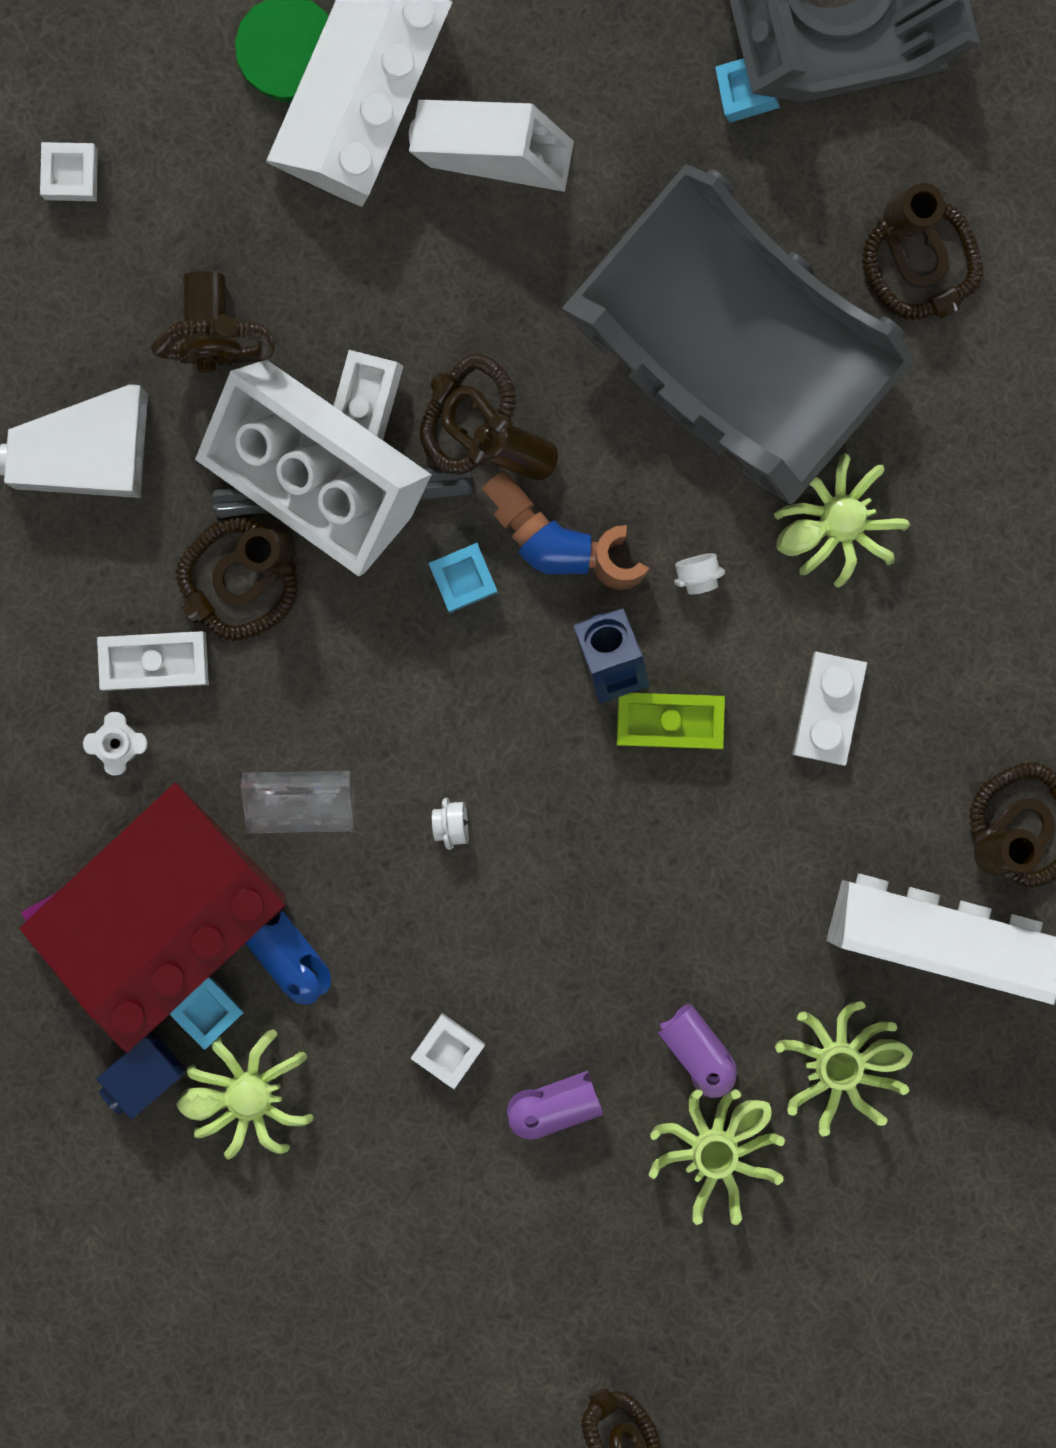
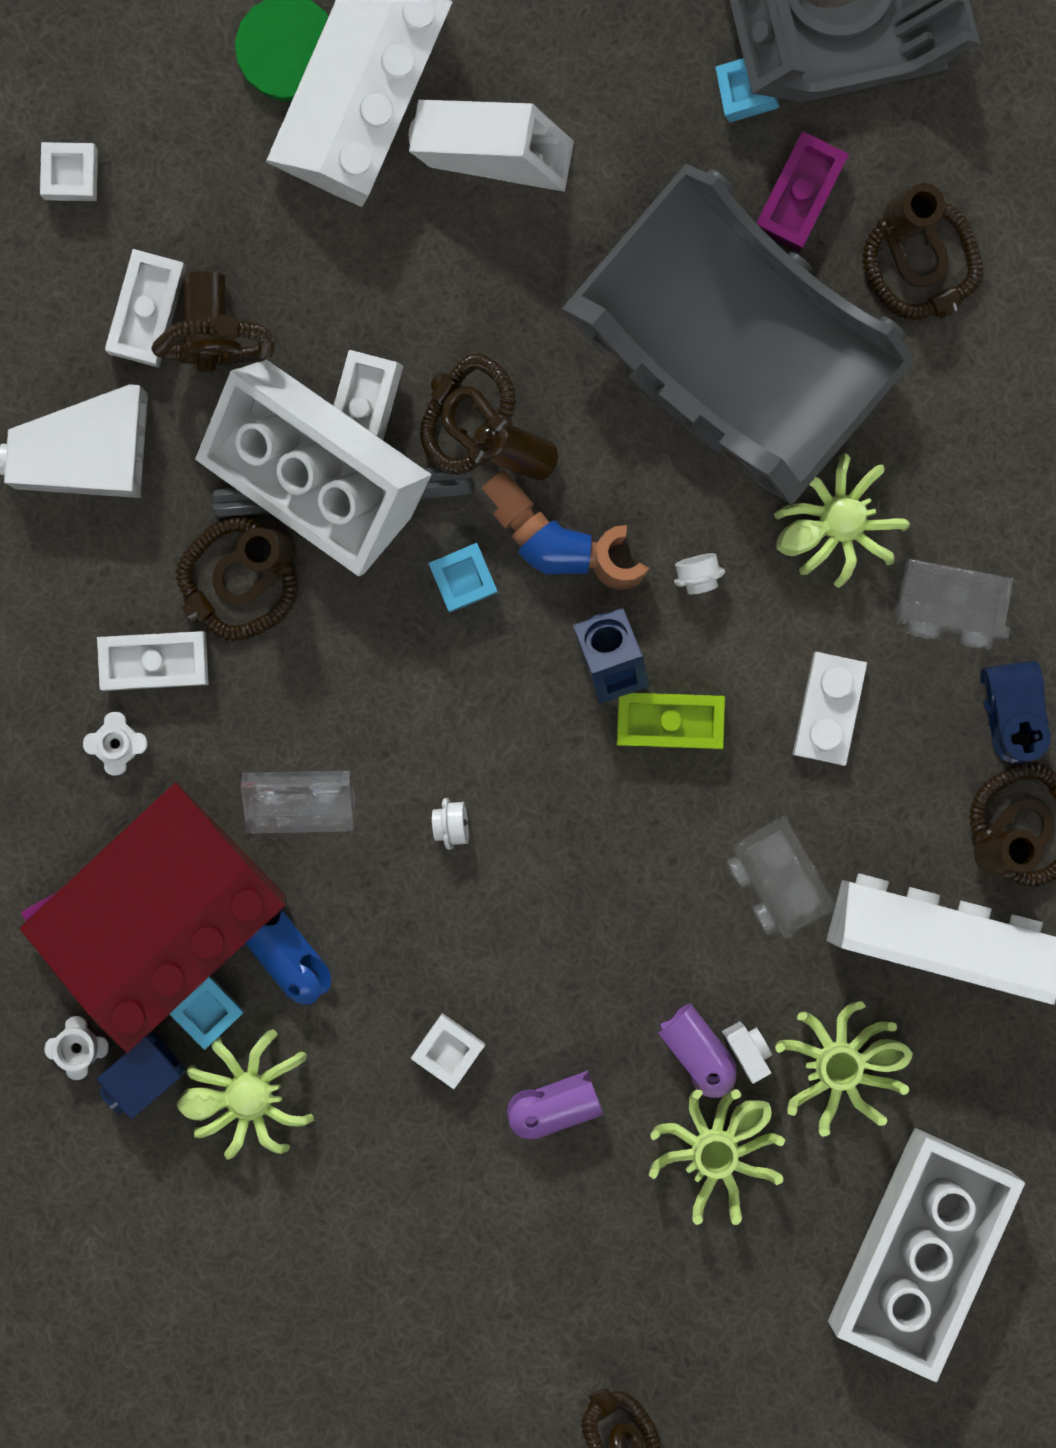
(61, 1050): none -> white plate
(145, 306): none -> white plate
(749, 1050): none -> white plate
(780, 878): none -> clear bracket
(801, 191): none -> magenta plate
(925, 1254): none -> white brick
(955, 602): none -> clear bracket
(1016, 704): none -> dark blue piece

